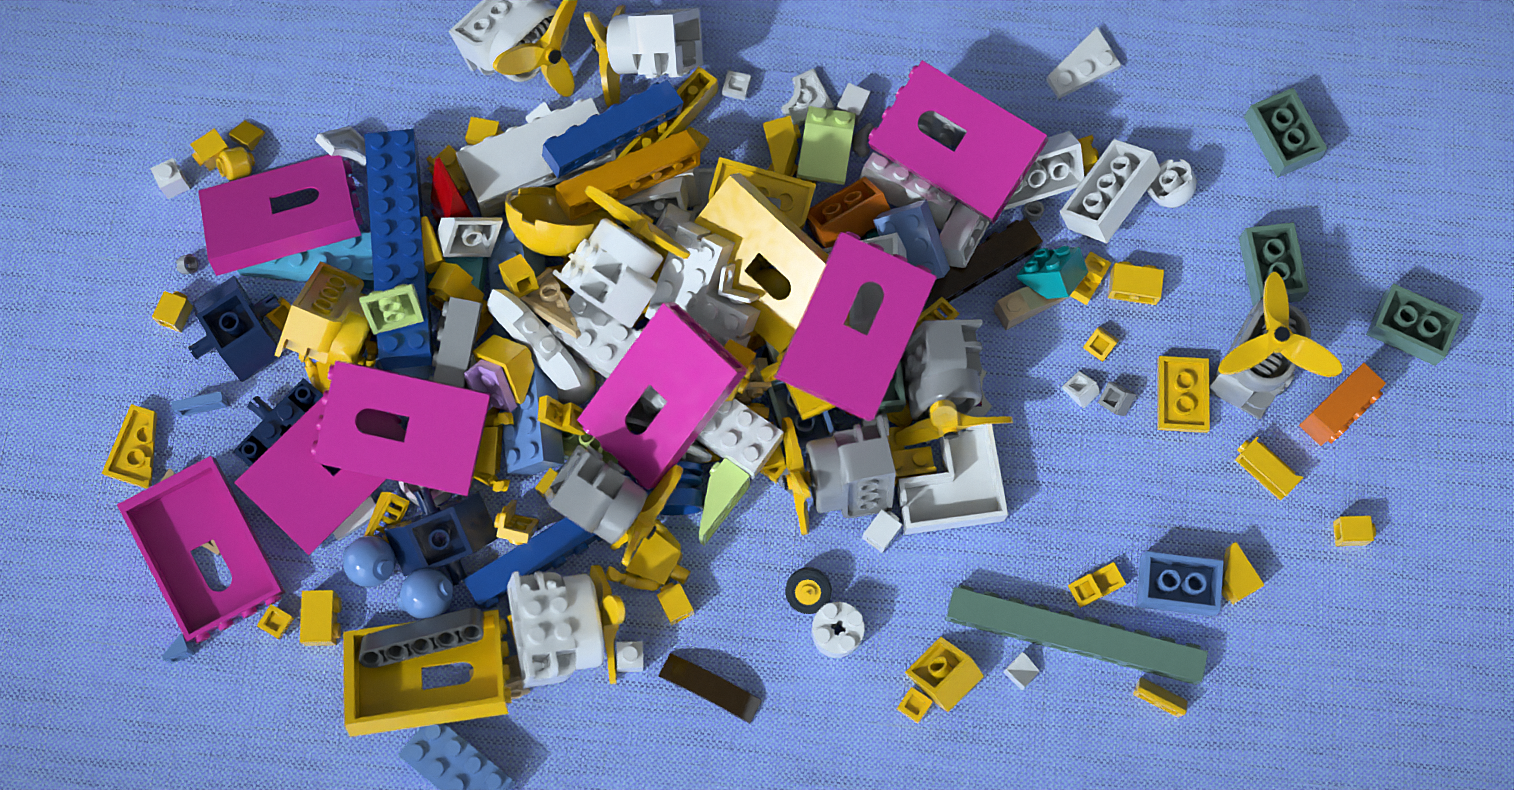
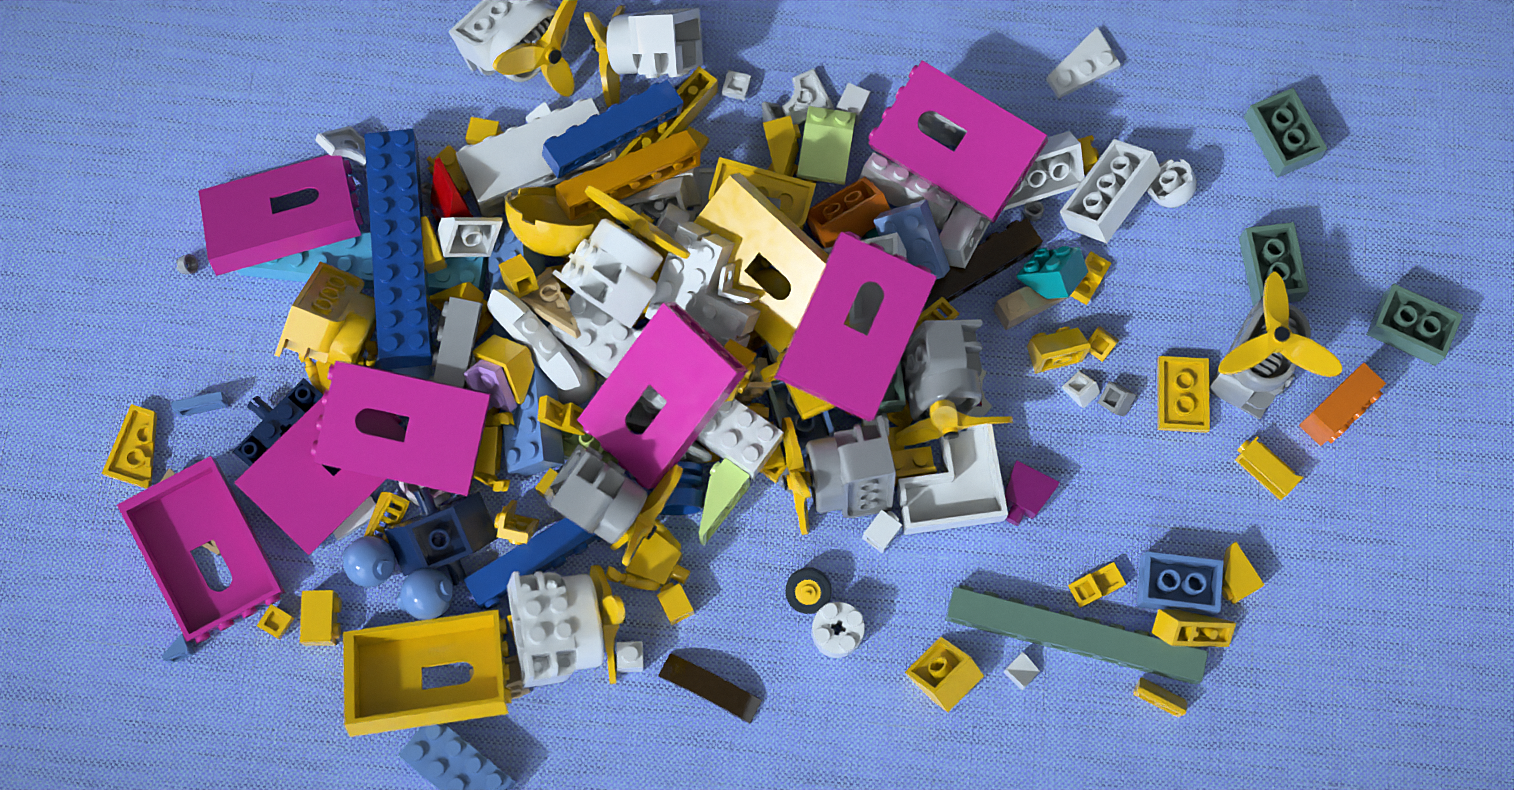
(170, 178): white brick -> none
(173, 310): yellow brick -> none
(208, 149): yellow brick -> none
(235, 163): yellow head -> none
(246, 135): yellow slope -> none
(248, 344): dark blue slope -> none
(280, 314): yellow slope -> none
(392, 308): yellowish green slope -> none
(421, 637): dark grey beam -> none
(449, 282): yellow brick -> none
(771, 111): none -> light grey slope
(860, 140): light grey arm -> none
(914, 705): yellow plate -> none
(1027, 492): none -> magenta torso
(1057, 349): none -> yellow slope
(1135, 283): yellow brick -> none
(1192, 629): none -> yellow slope
(1354, 531): yellow brick -> none

